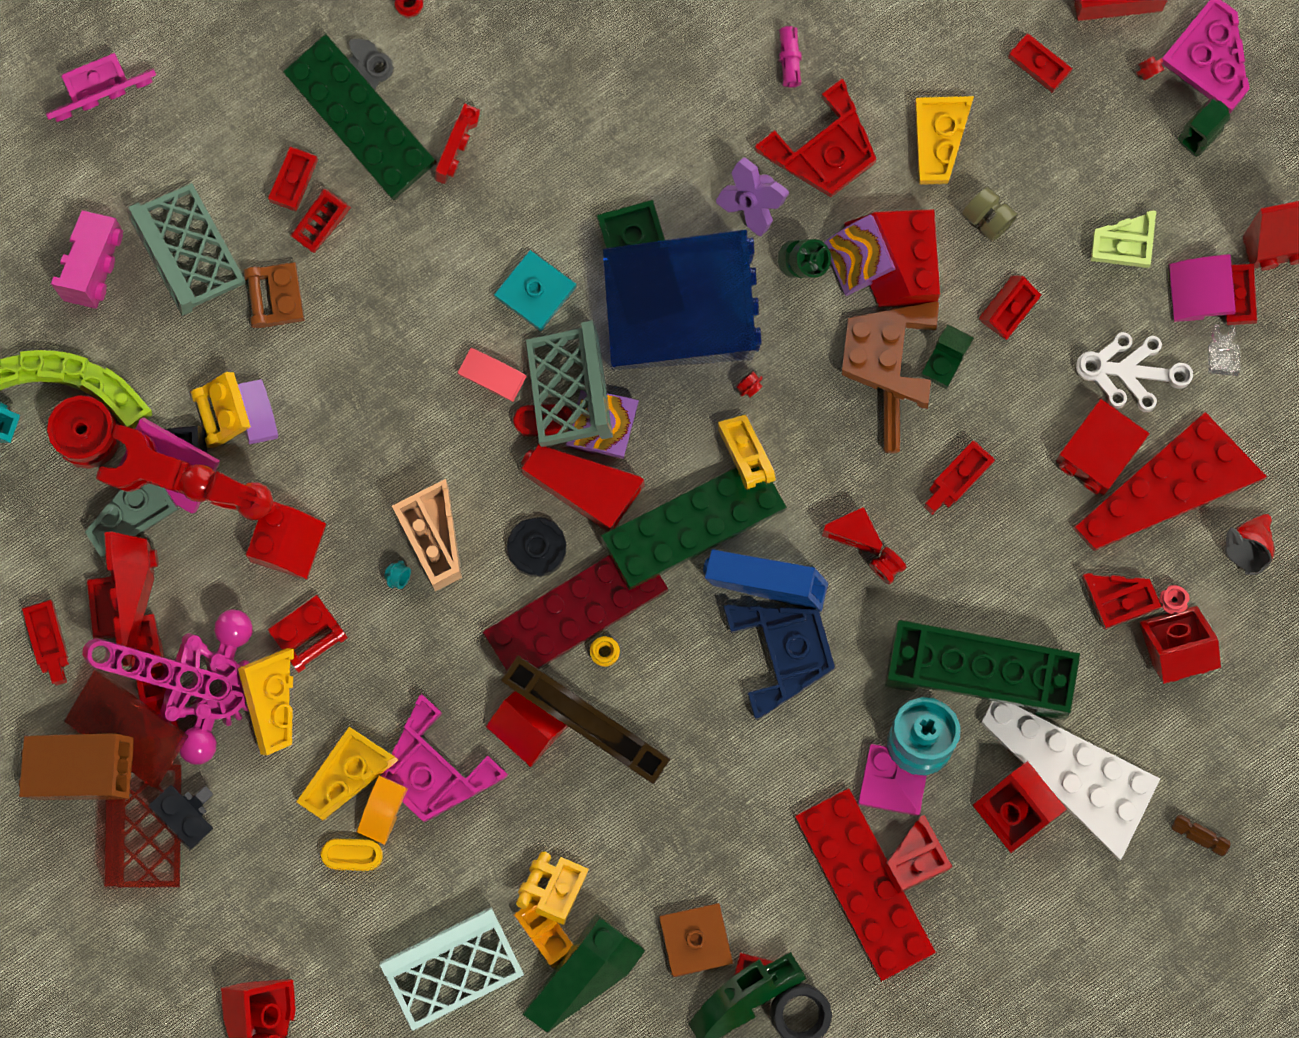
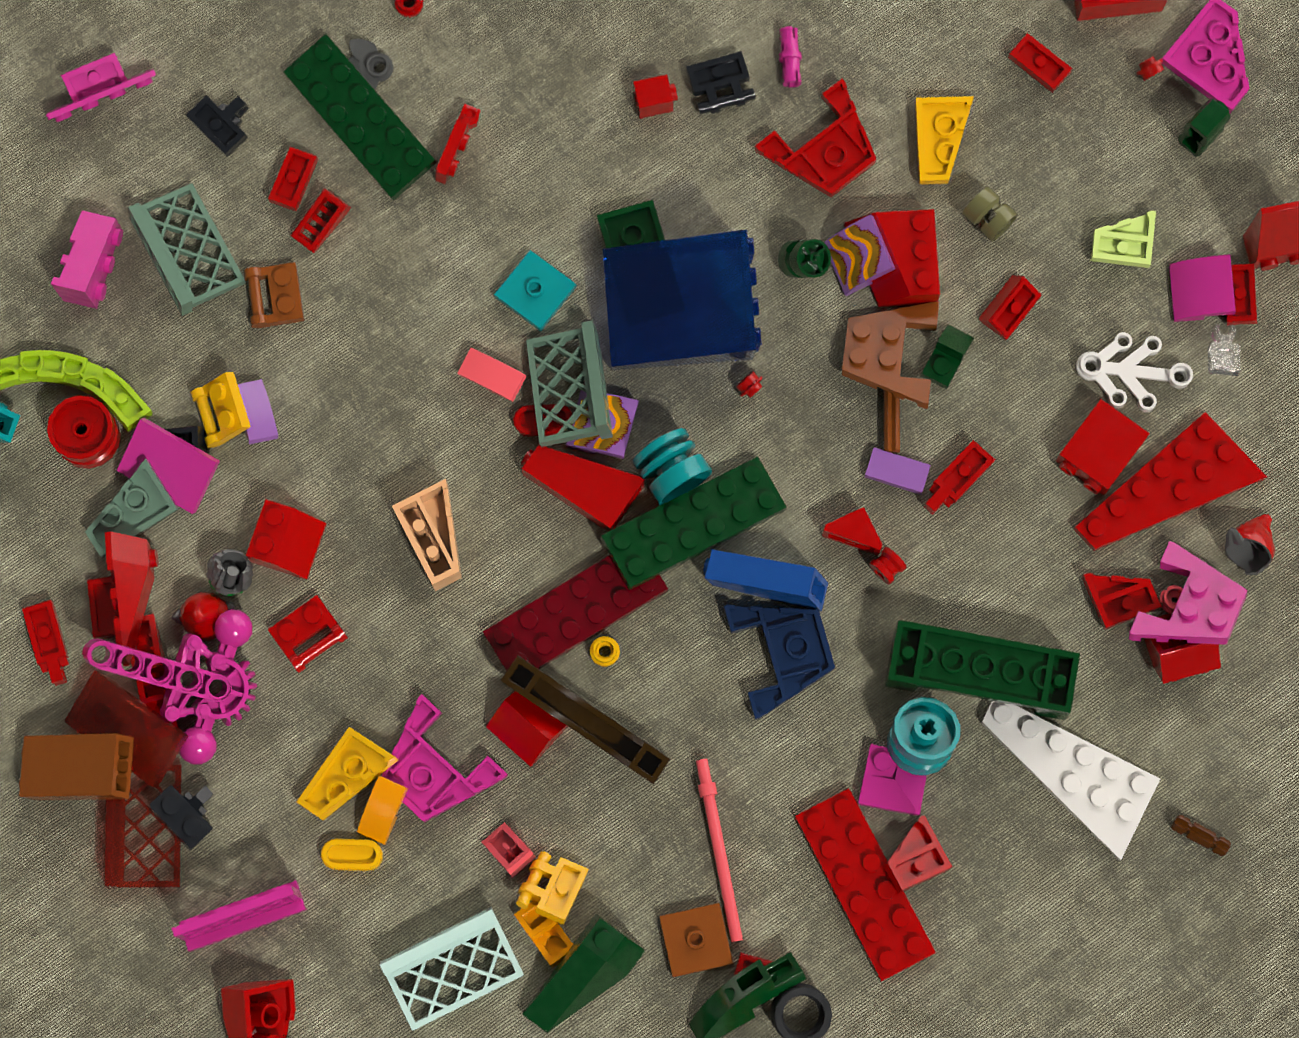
(196, 481): red piece -> none
(200, 614): none -> red hat
(220, 123): none -> black hinge
(229, 572): none -> dark grey piece
(241, 916): none -> dark pink fence
(267, 696): yellow wing -> none
(397, 575): teal plate -> none
(508, 850): none -> coral slope
(536, 547): black tile -> none
(654, 96): none -> red brick
(668, 461): none -> teal wheel
(707, 791): none -> coral bar
(717, 75): none -> black plate
(746, 451): yellow plate -> none
(752, 194): medium lavender plant -> none
(897, 471): none -> medium lavender tile
(1019, 807): red slope -> none
(1204, 609): none -> dark pink wing

